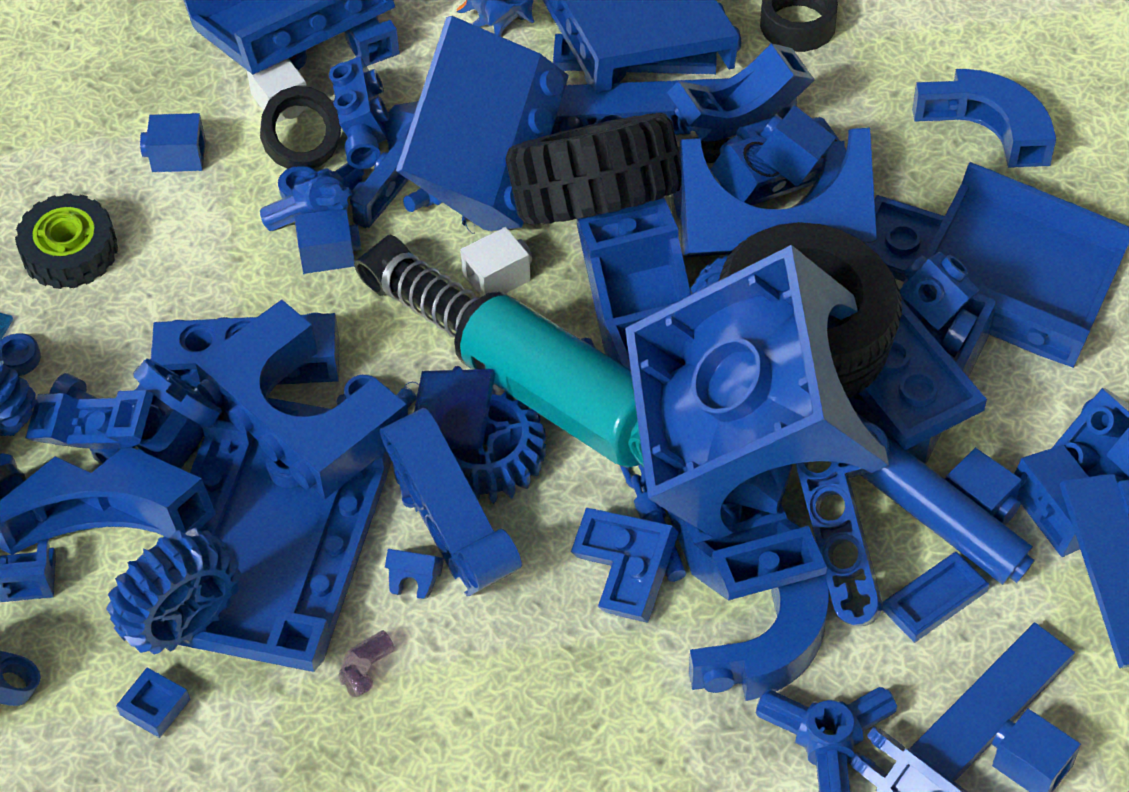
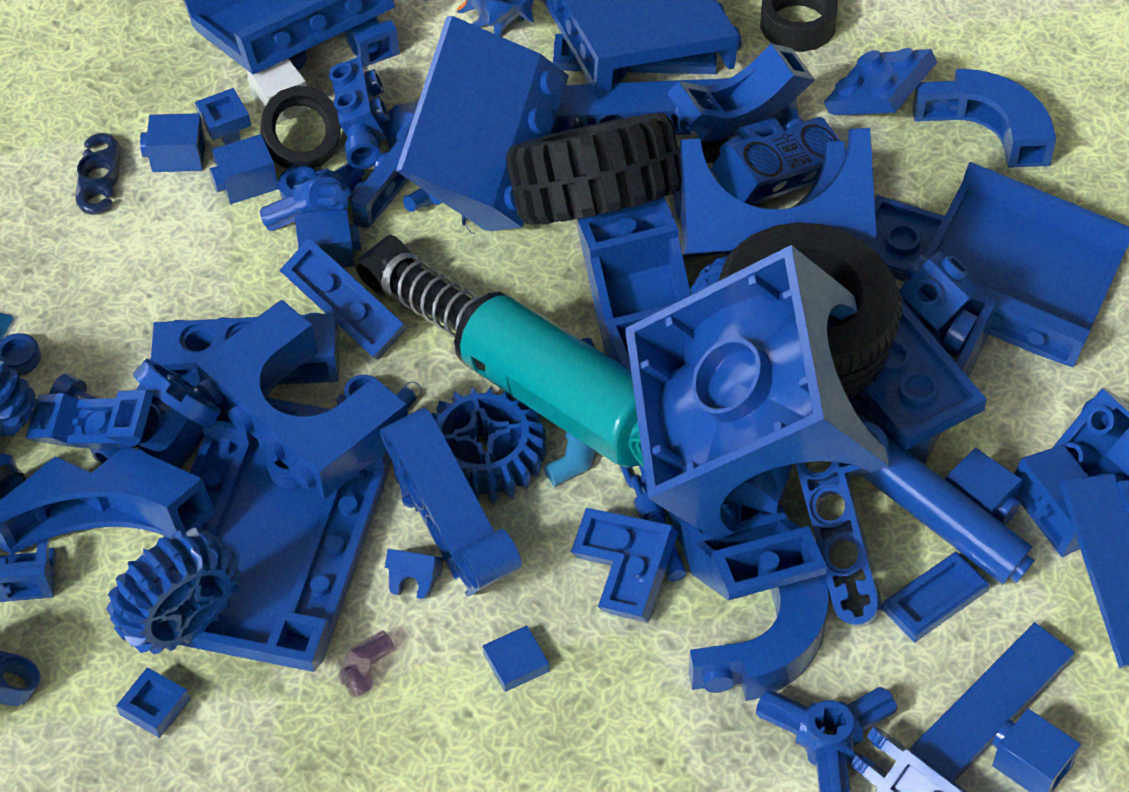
(66, 241): black wheel -> none
(90, 187): none -> dark blue piece
(223, 115): none -> blue tile
(243, 169): none -> blue brick
(340, 293): none -> blue plate
(458, 403): clear blue piece -> none
(496, 263): white brick -> none
(516, 658): none -> blue tile
(576, 461): none -> dark azure arm
(794, 144): blue brick -> none
(880, 82): none -> blue plate

